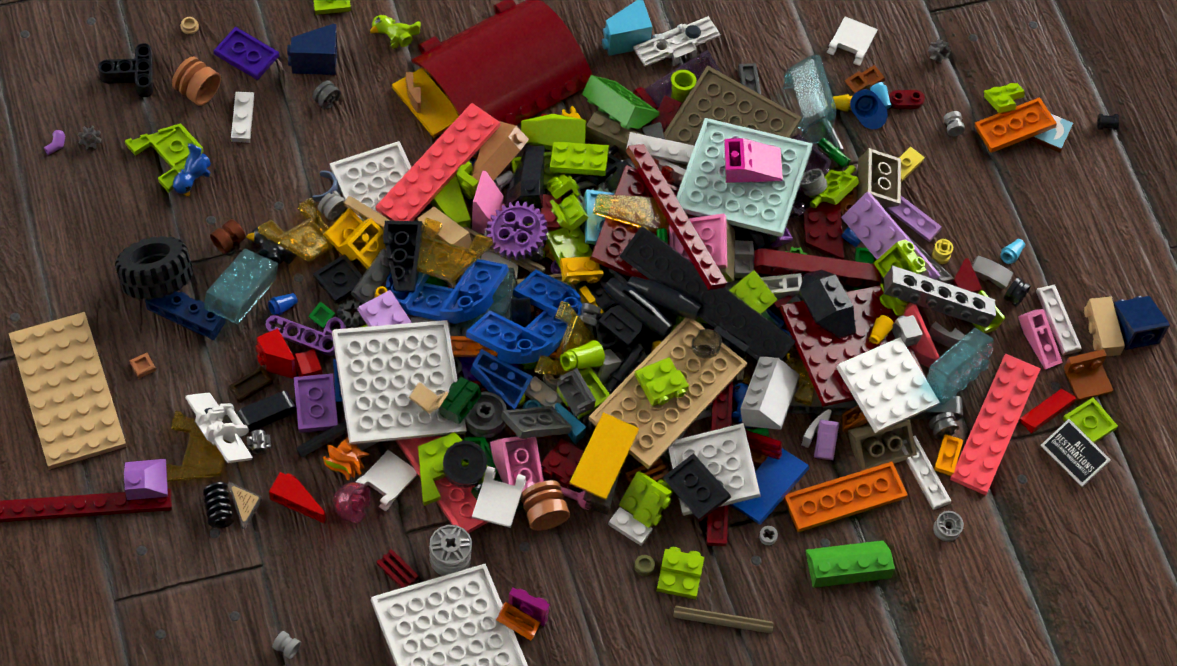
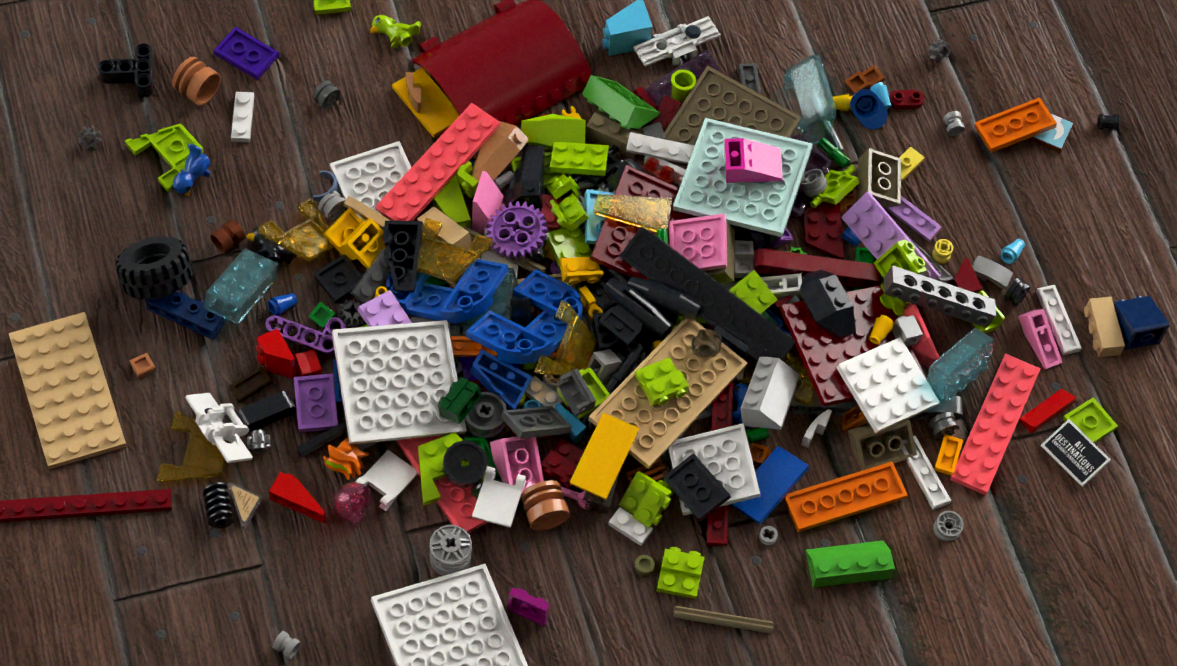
(57, 142): medium lavender arm -> none
(145, 479): medium lavender slope -> none
(189, 25): tan plate -> none
(314, 51): dark blue slope -> none
(386, 558): dark red tile -> none
(426, 398): tan bracket -> none
(516, 623): orange tile -> none
(583, 356): lime plant -> none
(589, 314): dark grey wheel -> none
(676, 217): plate -> none
(764, 445): dark red tile -> none
(826, 439): lavender tile -> none
(853, 38): white flag -> none
(943, 336): light grey slope -> none
(1002, 97): lime plate -> none
(1088, 375): dark orange bracket -> none

